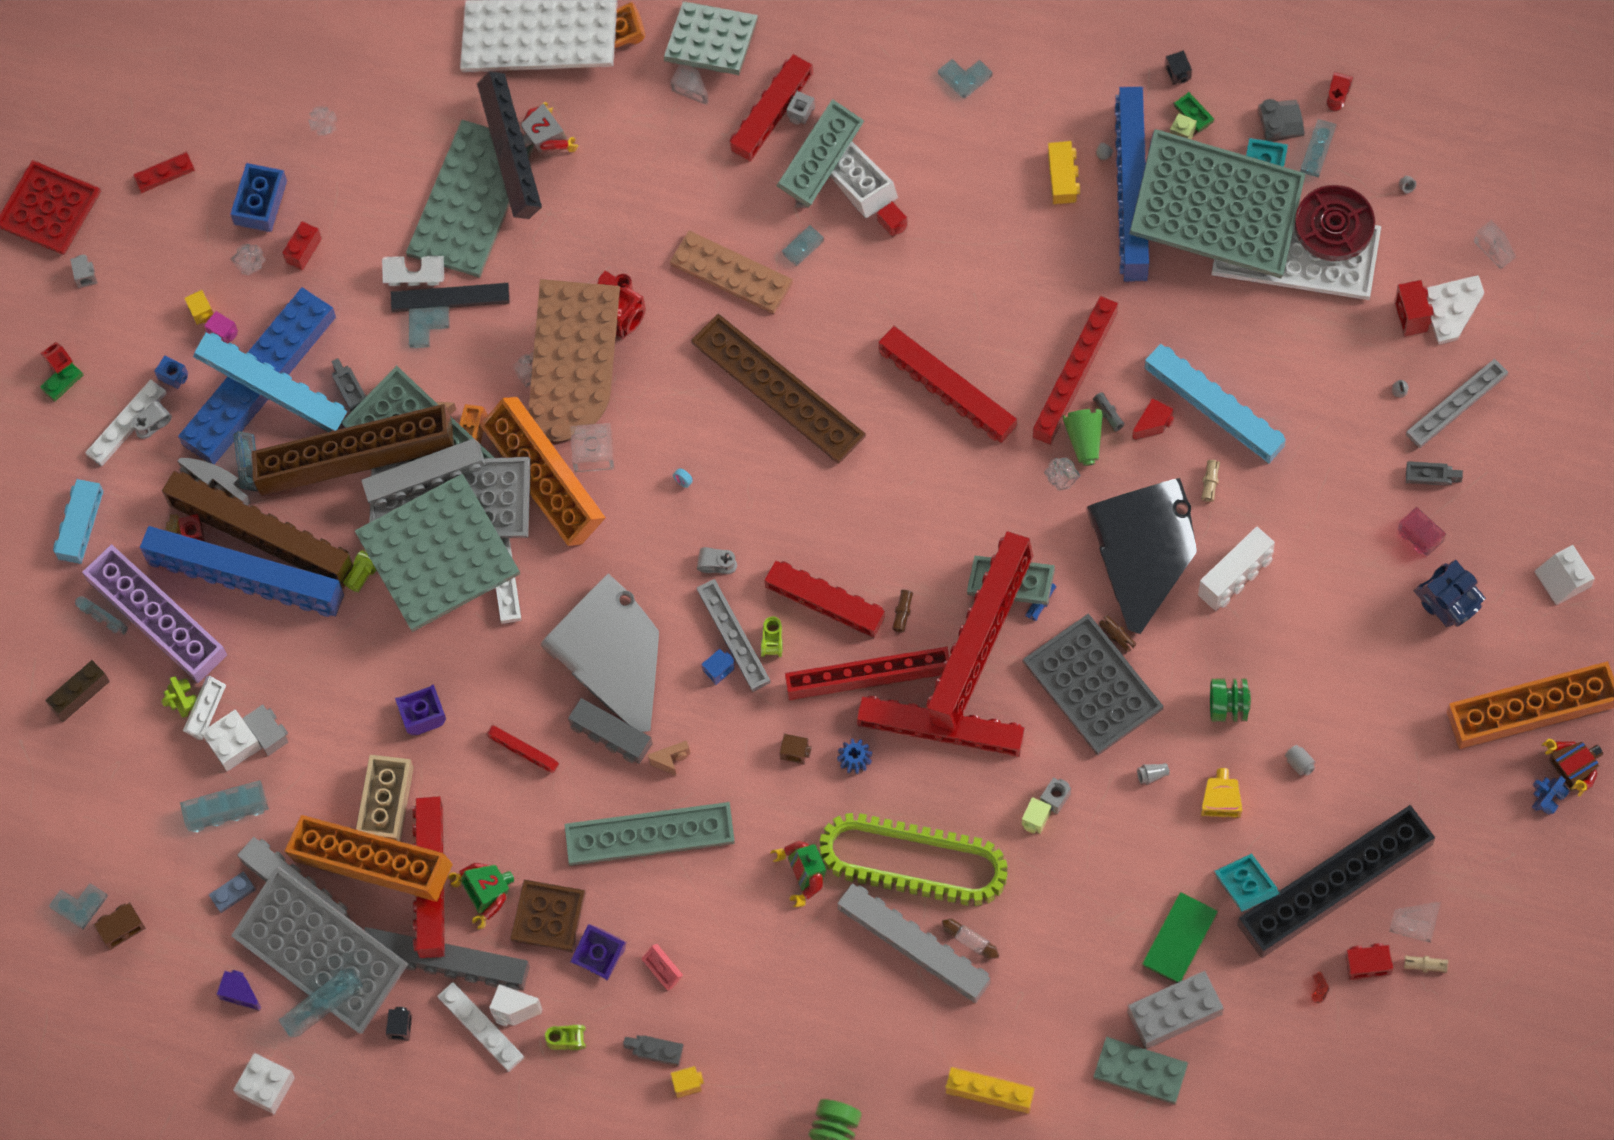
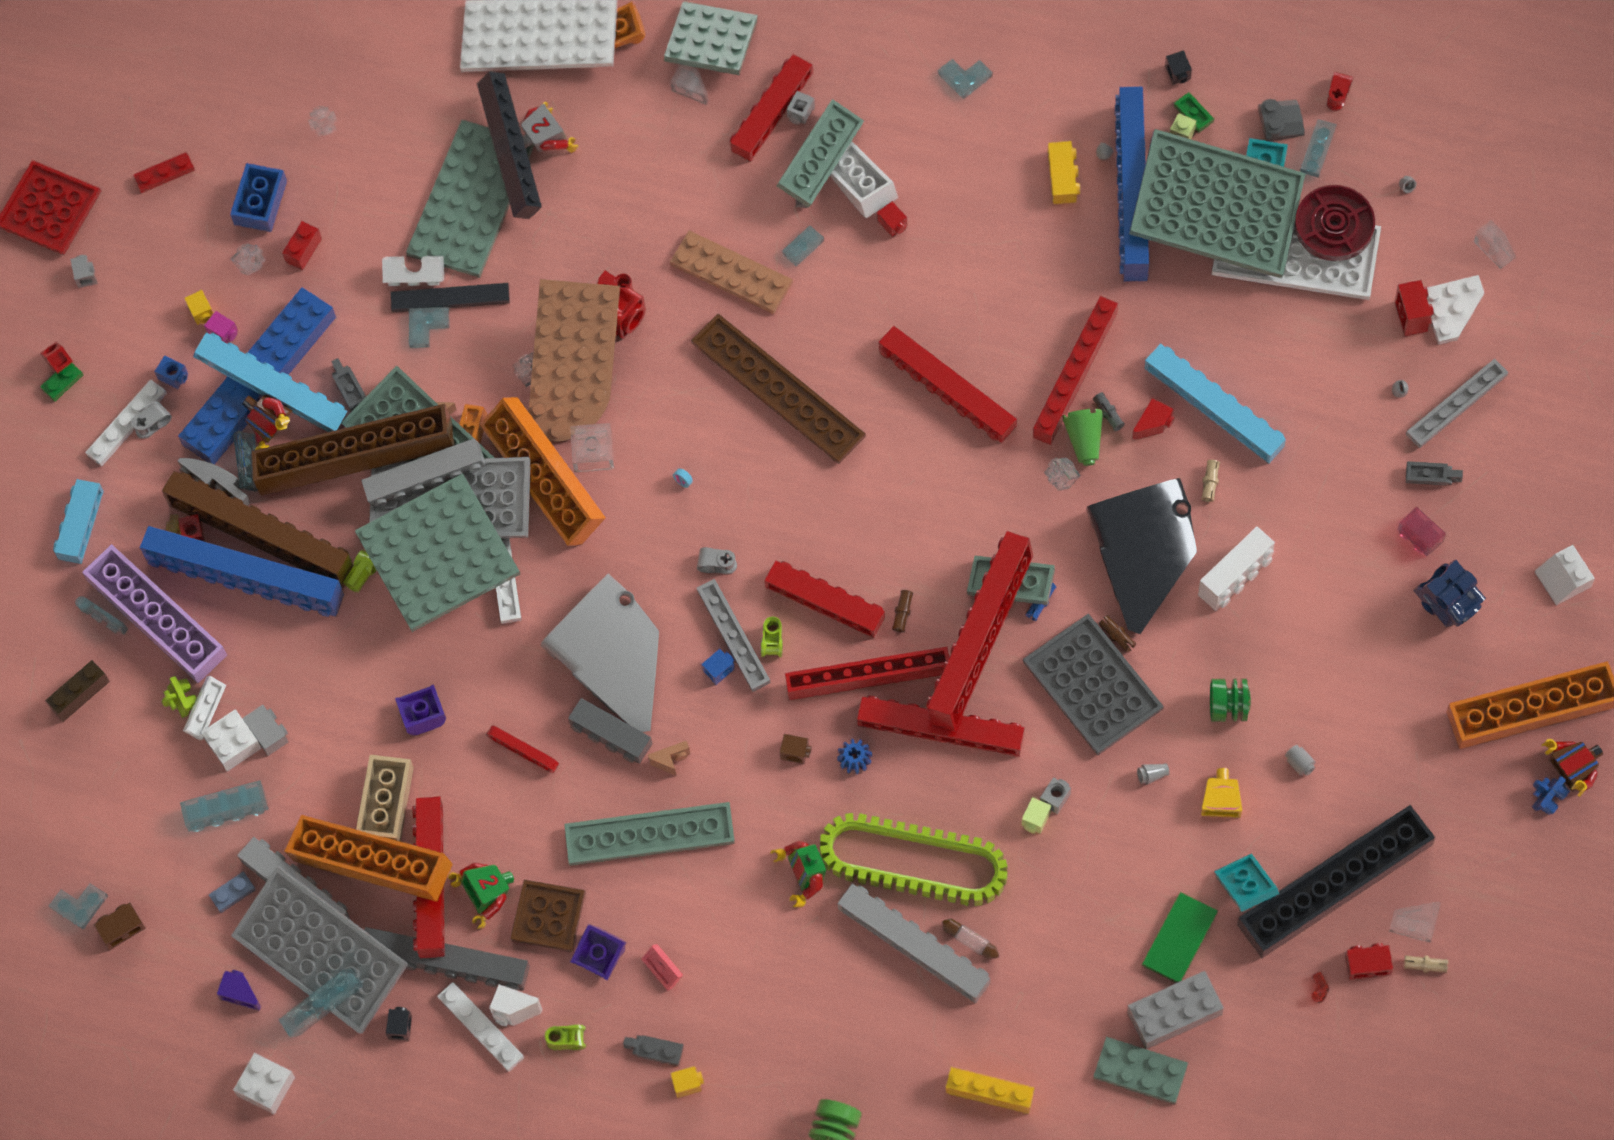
(266, 418): none -> torso

